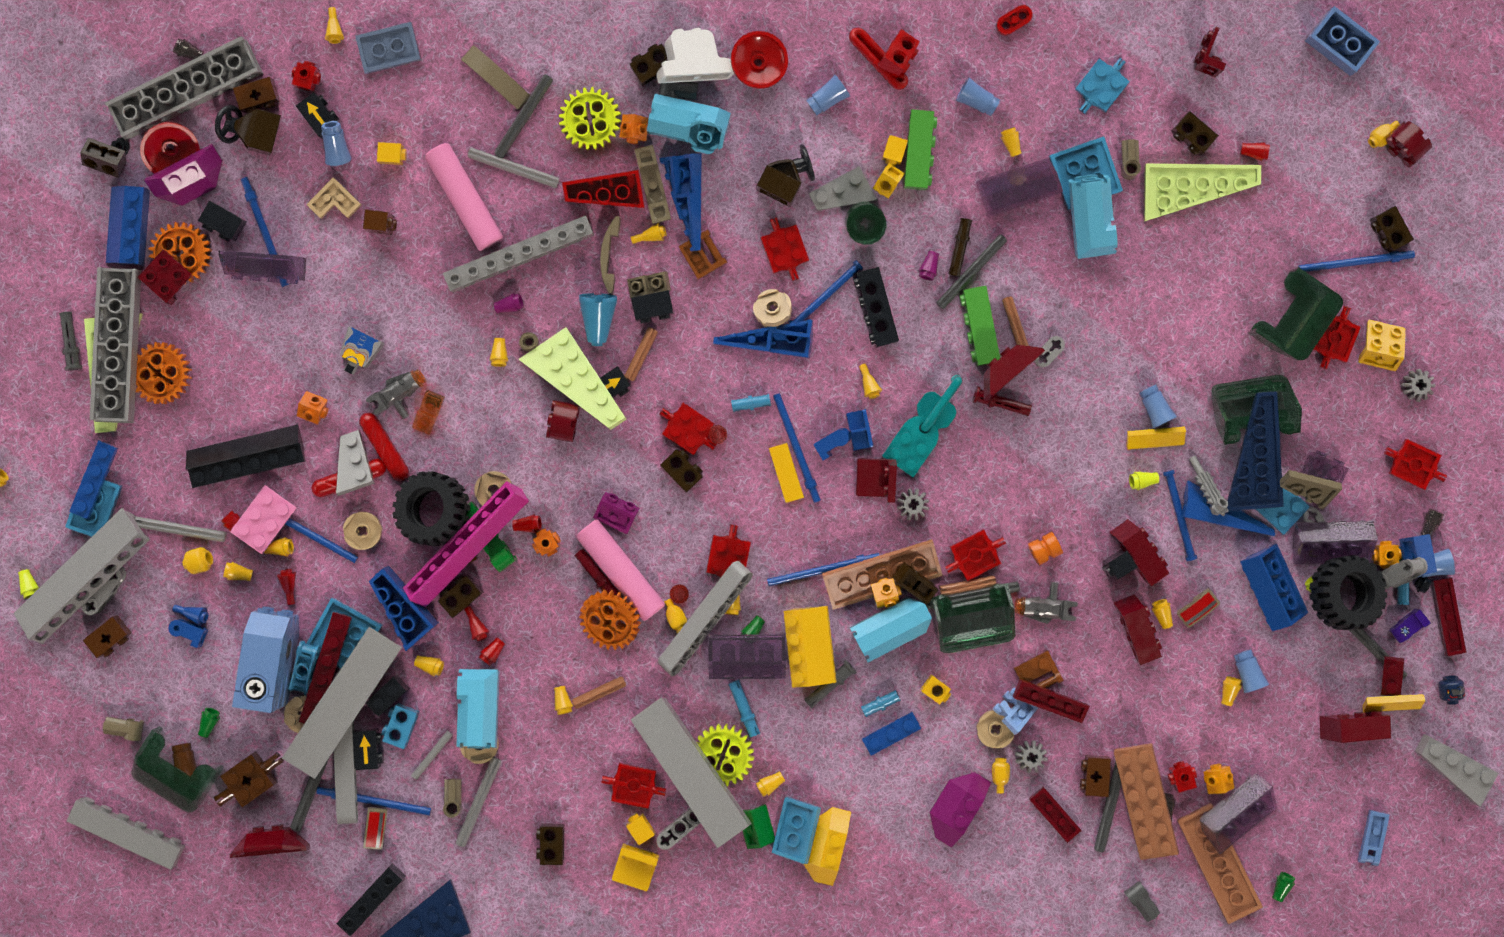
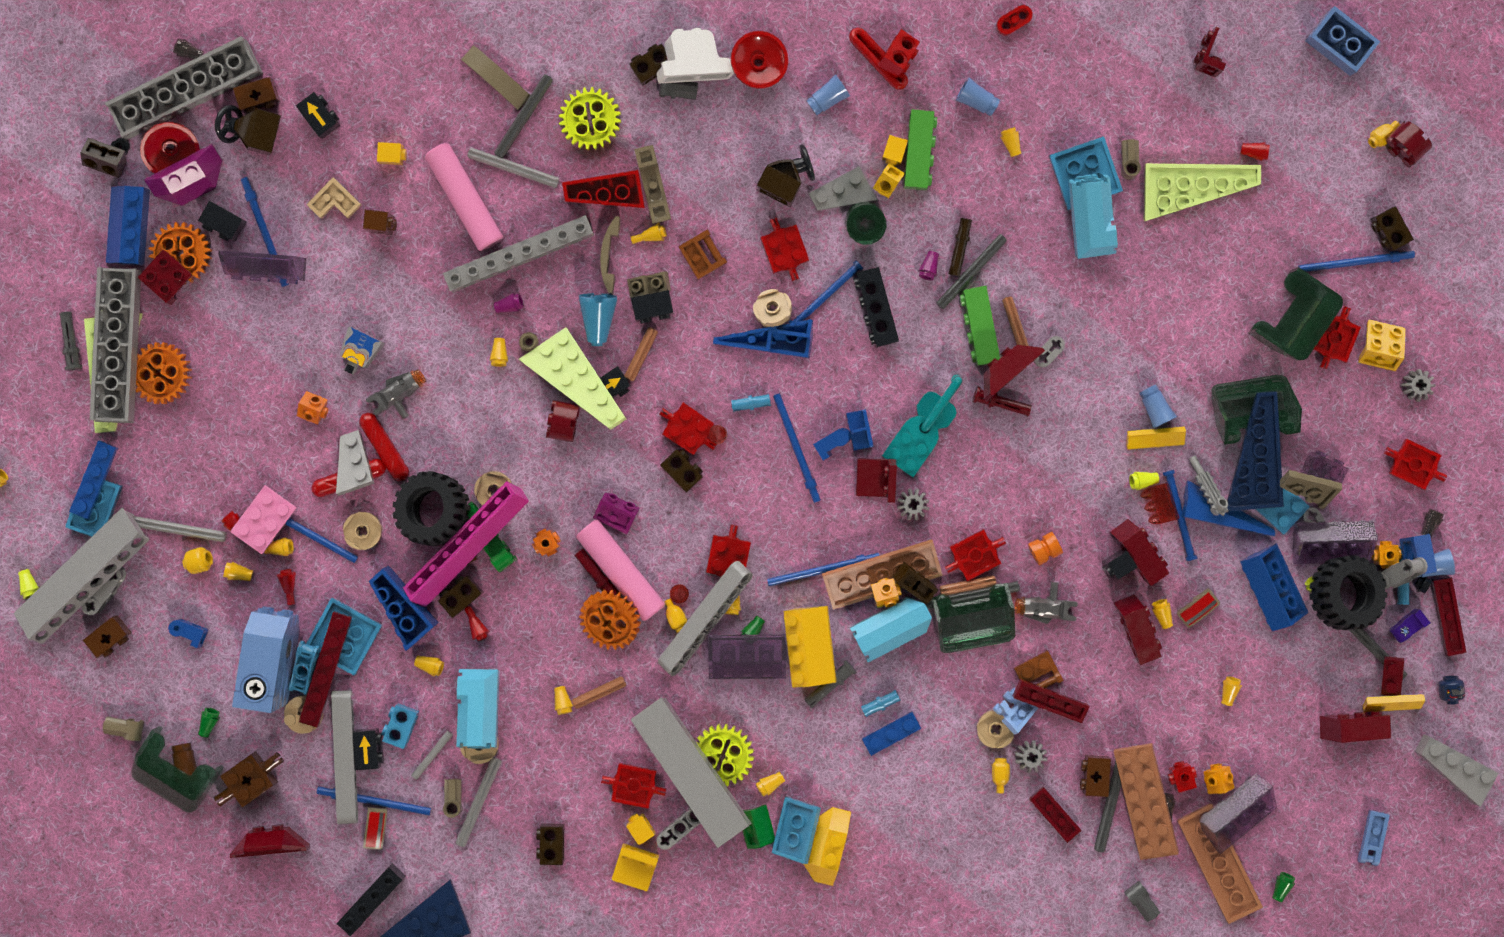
(126, 833): light grey brick -> none
(196, 614): blue cone -> none
(245, 456): black slope -> none
(306, 76): red brick -> none
(306, 801): dark grey axle -> none
(333, 31): yellow cone -> none
(334, 144): medium blue plant -> none
(341, 702): light grey tile -> none
(387, 695): black brick -> none
(388, 48): sand blue plate -> none
(428, 412): clear orange slope -> none
(492, 651): red cone -> none
(528, 524): red cone -> none
(633, 128): orange brick -> none
(685, 180): blue wedge -> none
(689, 122): medium azure brick -> none
(744, 708): dark azure pin -> none
(786, 472): yellow tile -> none
(870, 386): yellow cone -> none
(930, 683): yellow brick -> none
(958, 806): magenta wedge -> none
(1019, 187): clear purple slope -> none
(1102, 85): dark azure plate -> none
(1161, 503): none -> clear red plate
(1197, 129): dark brown brick -> none
(1250, 671): medium blue plant -> none

